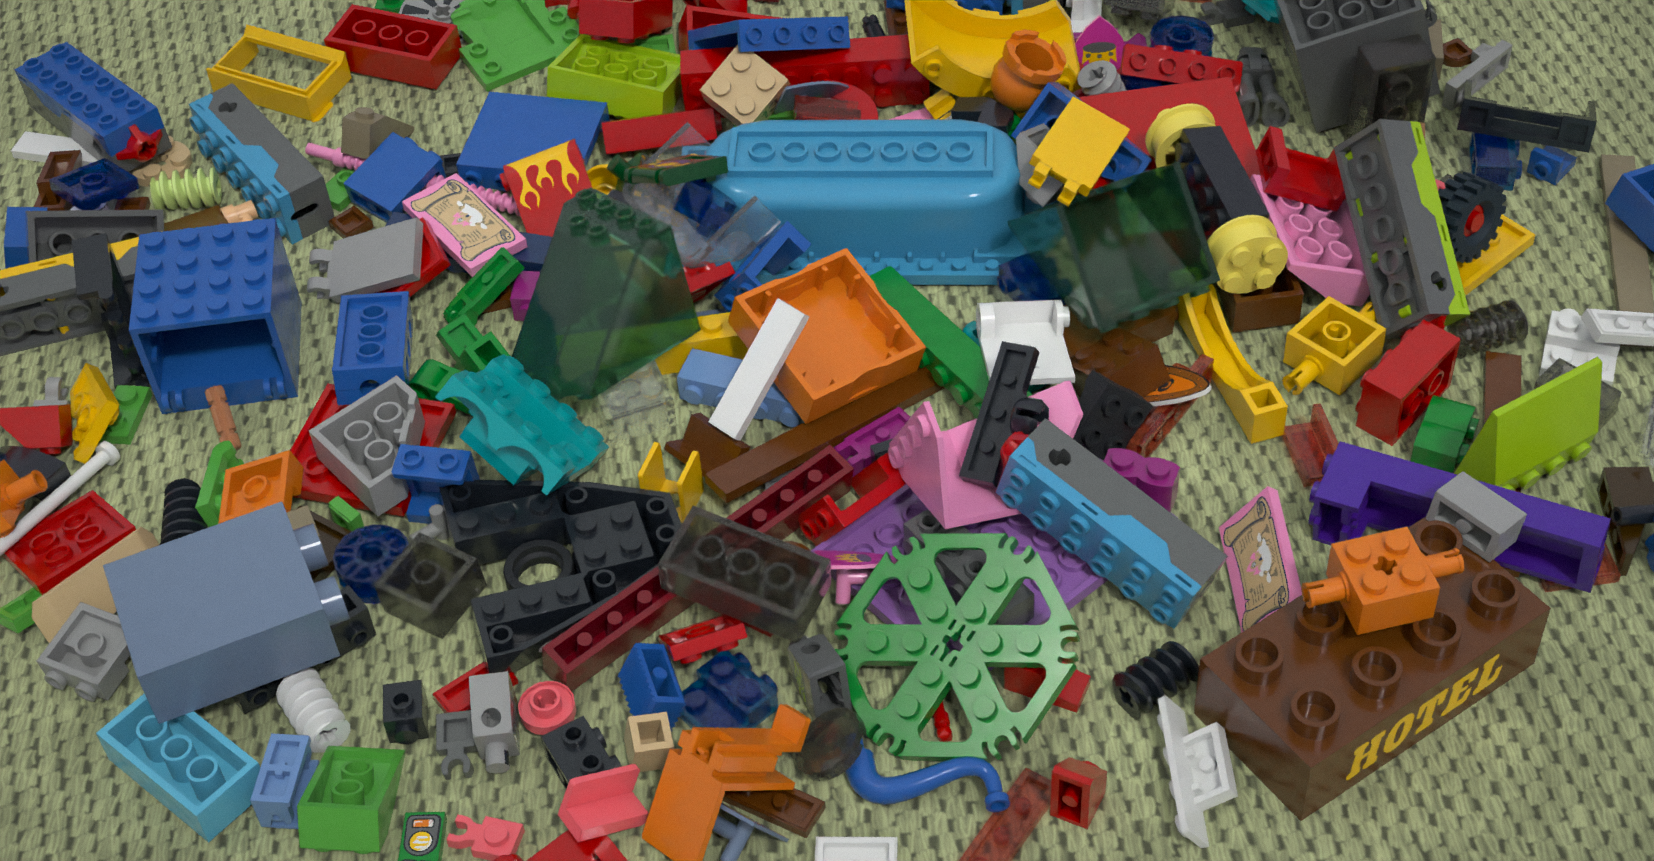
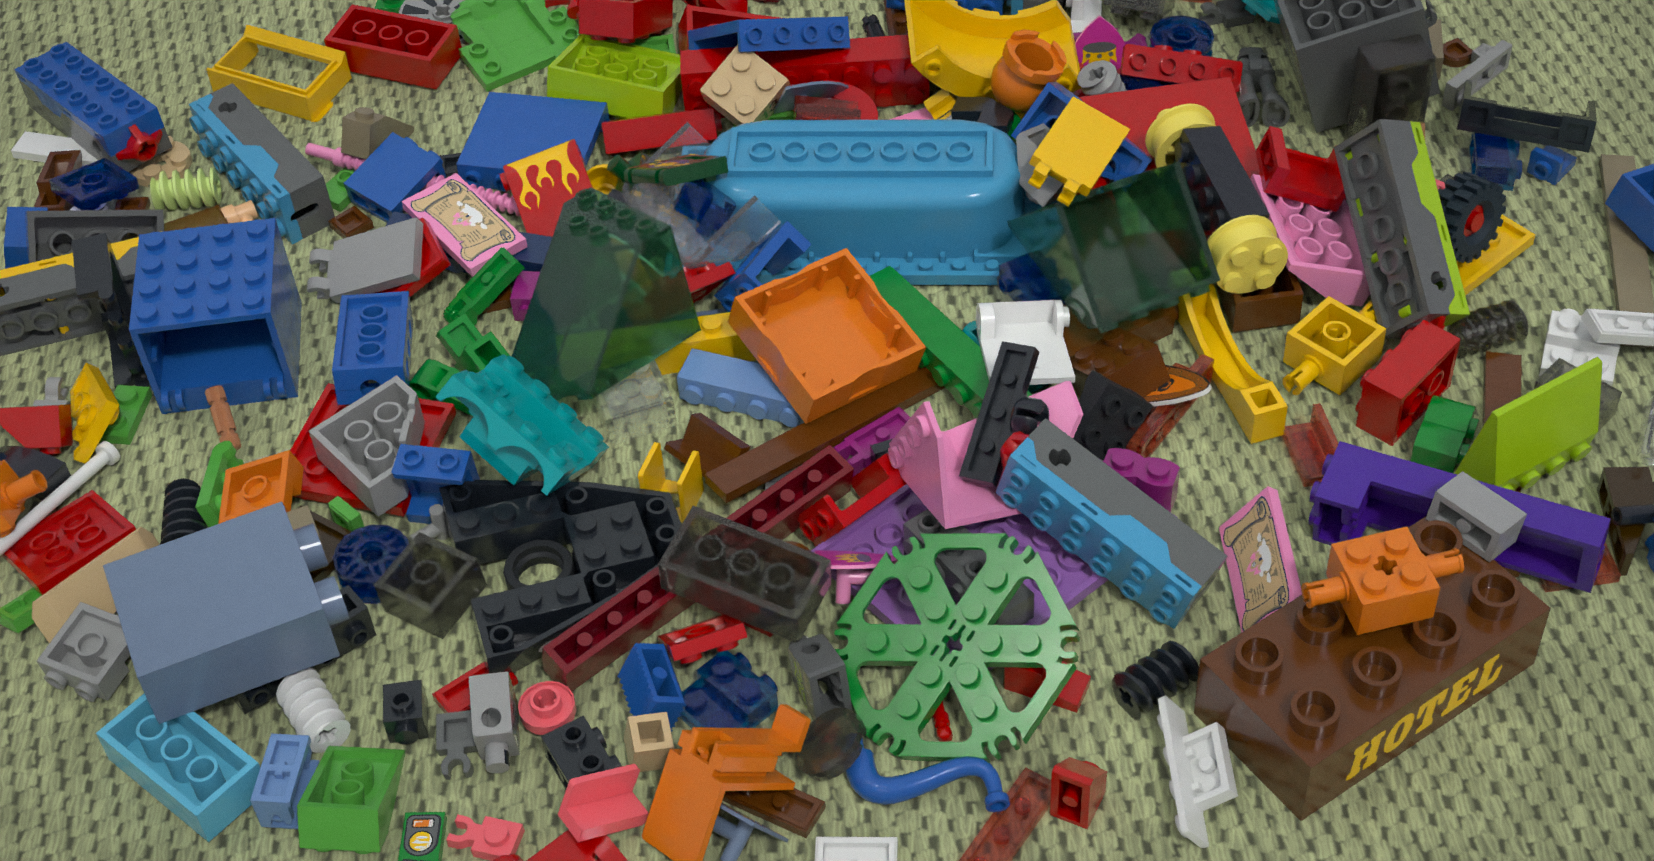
(758, 369): white tile -> none

